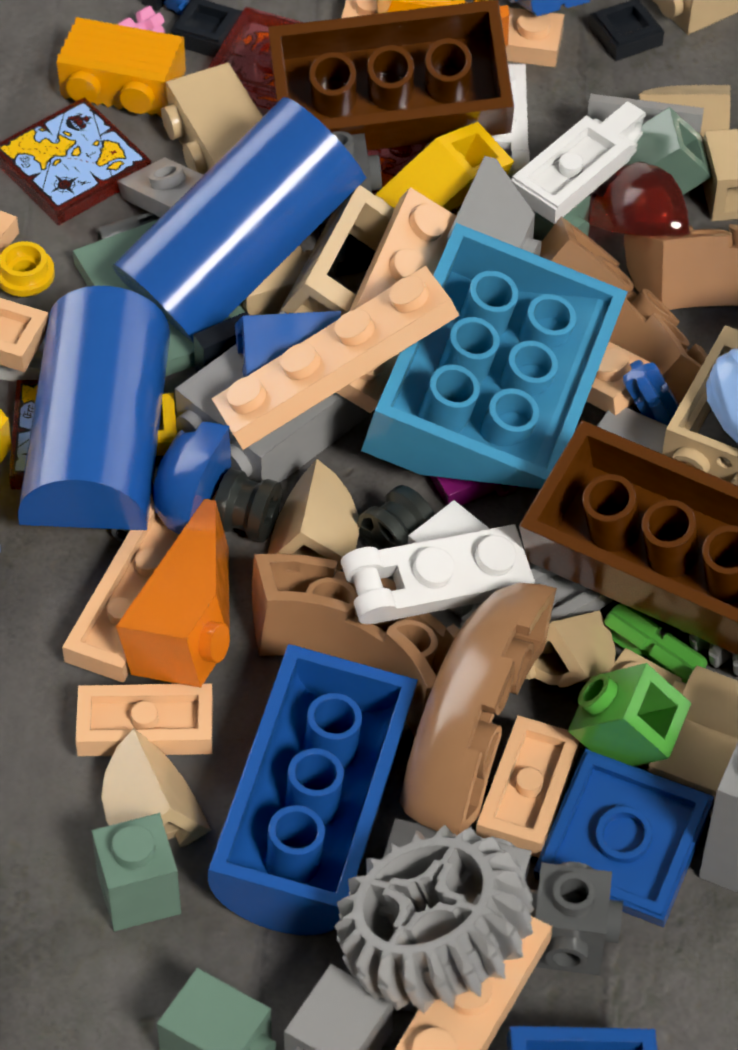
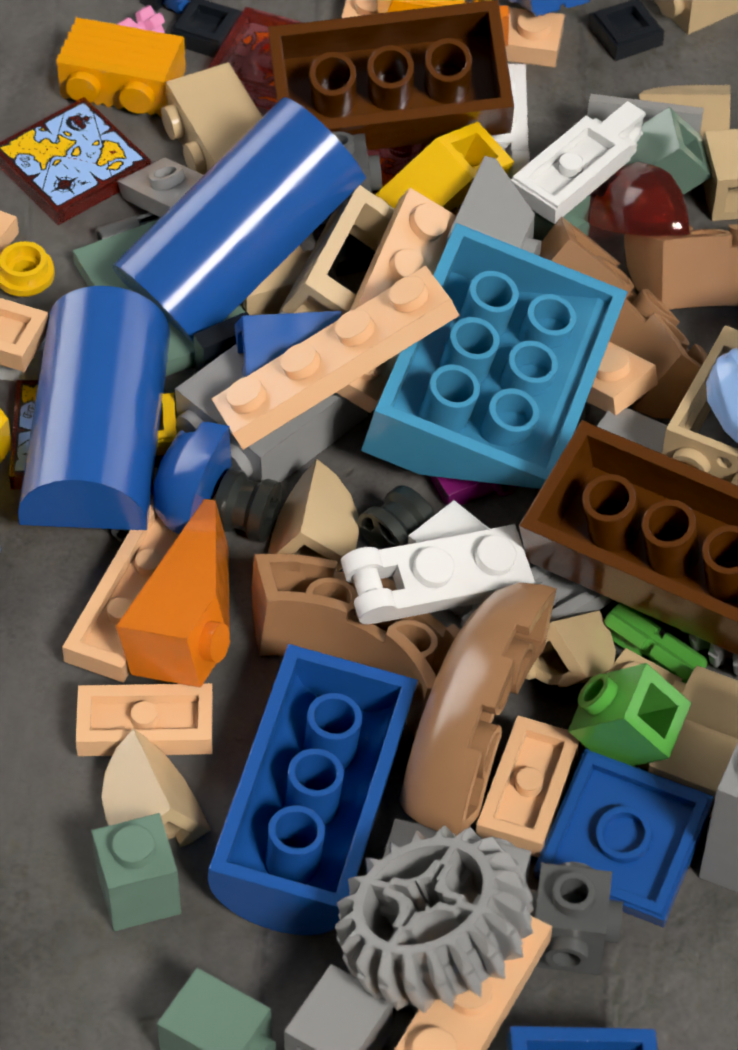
(650, 392): blue axle -> none

